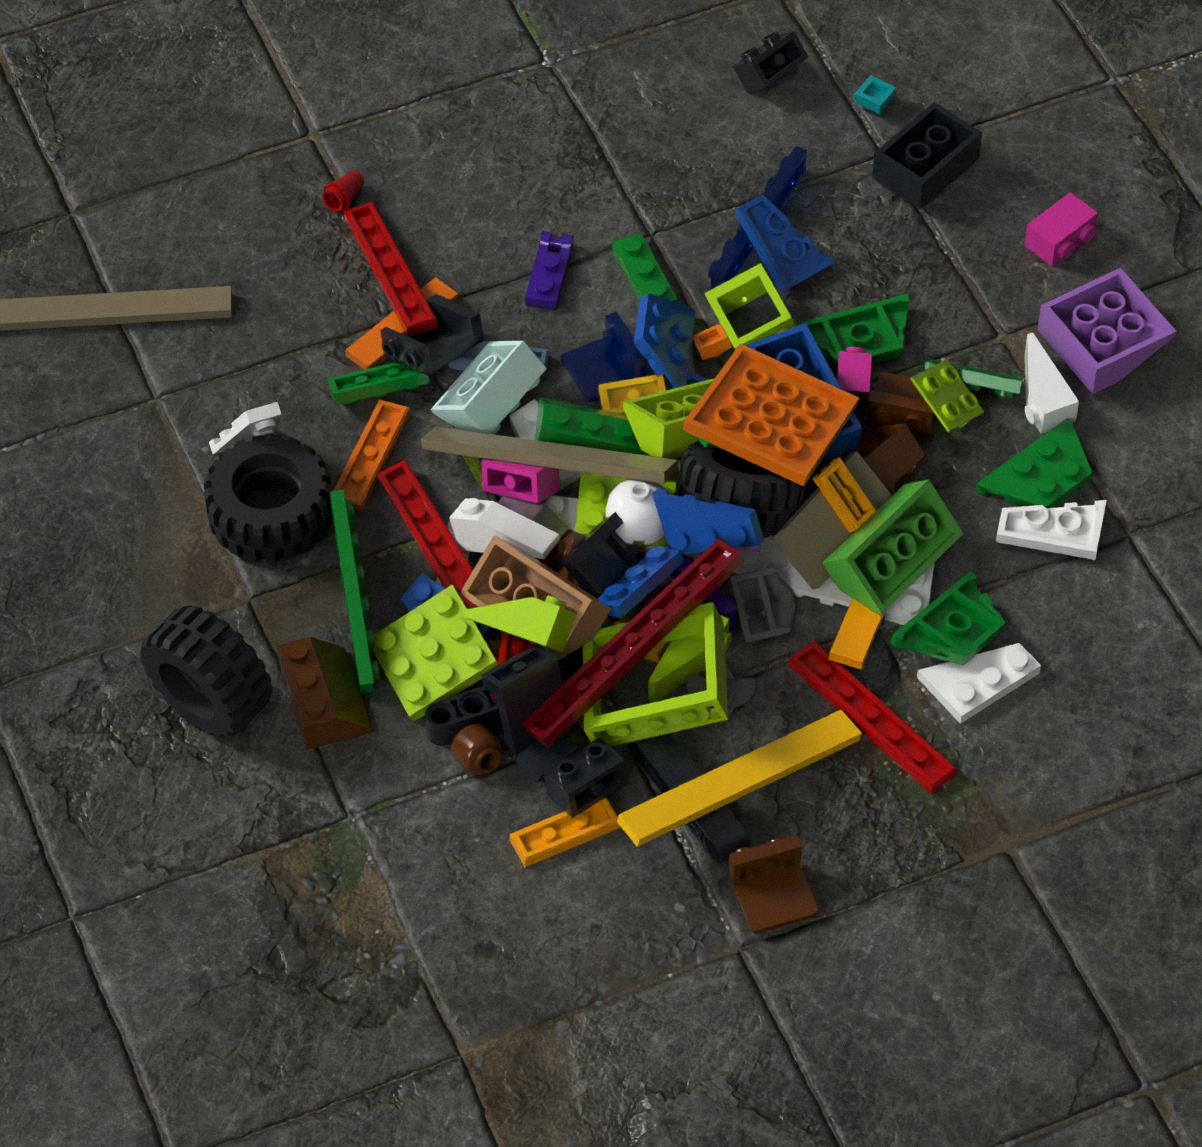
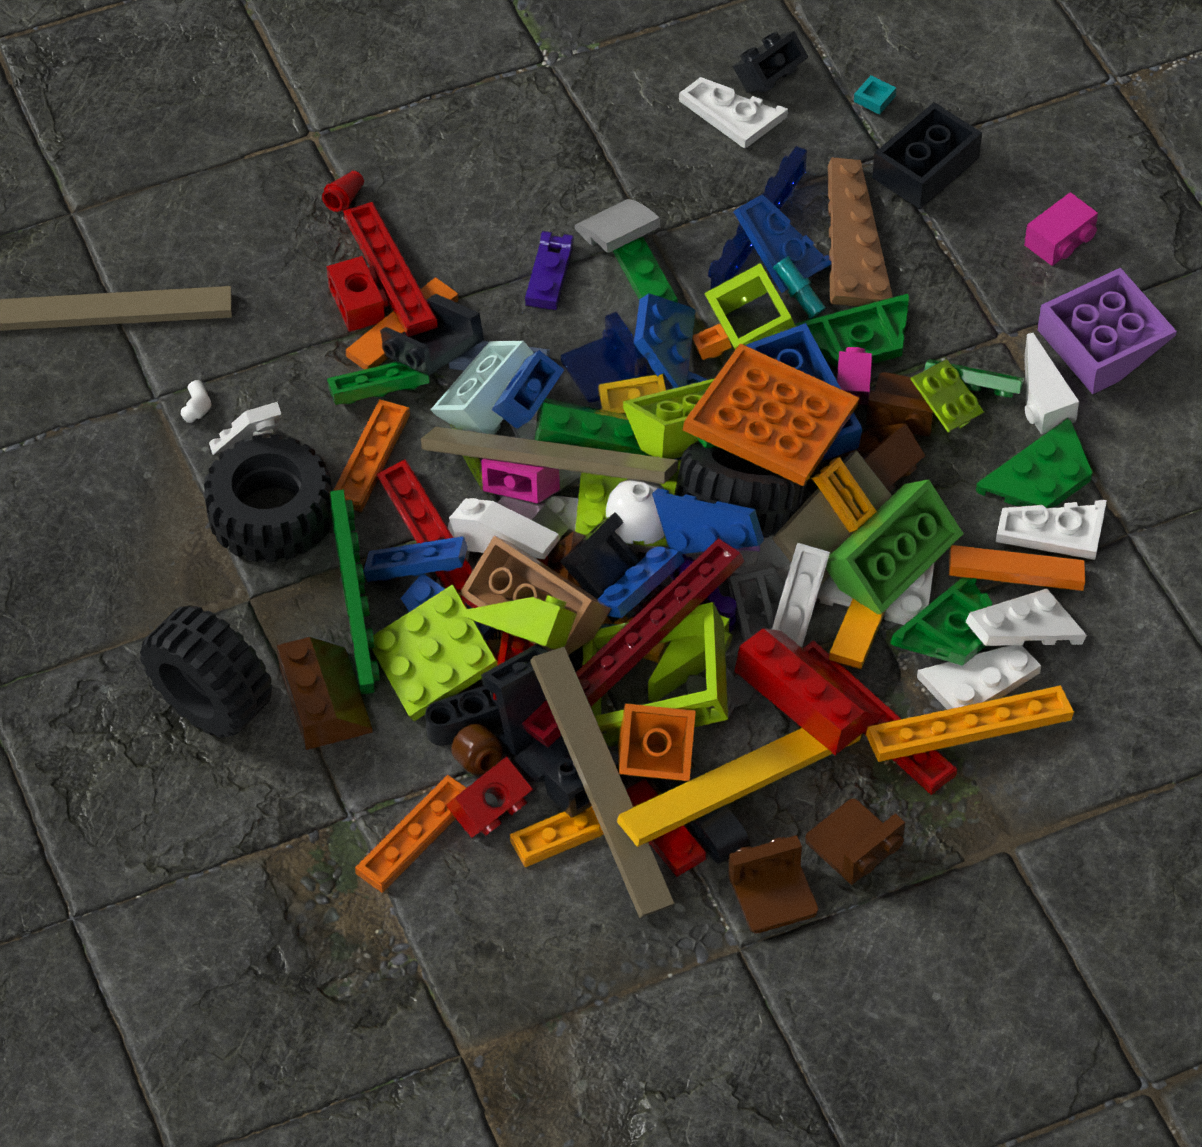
(198, 404): none -> white arm
(356, 293): none -> red brick
(410, 836): none -> orange tile
(415, 559): none -> blue plate
(471, 807): none -> red brick
(527, 389): none -> blue brick
(600, 779): none -> dark tan tile
(618, 225): none -> light grey slope
(656, 742): none -> orange slope
(676, 847): none -> red plate
(734, 115): none -> white wing
(799, 287): none -> teal pin
(800, 592): none -> white tile
(804, 689): none -> red slope
(855, 251): none -> medium nougat wing
(855, 840): none -> reddish brown bracket
(969, 723): none -> light orange plate
(1016, 567): none -> orange tile
(1025, 619): none -> white wing

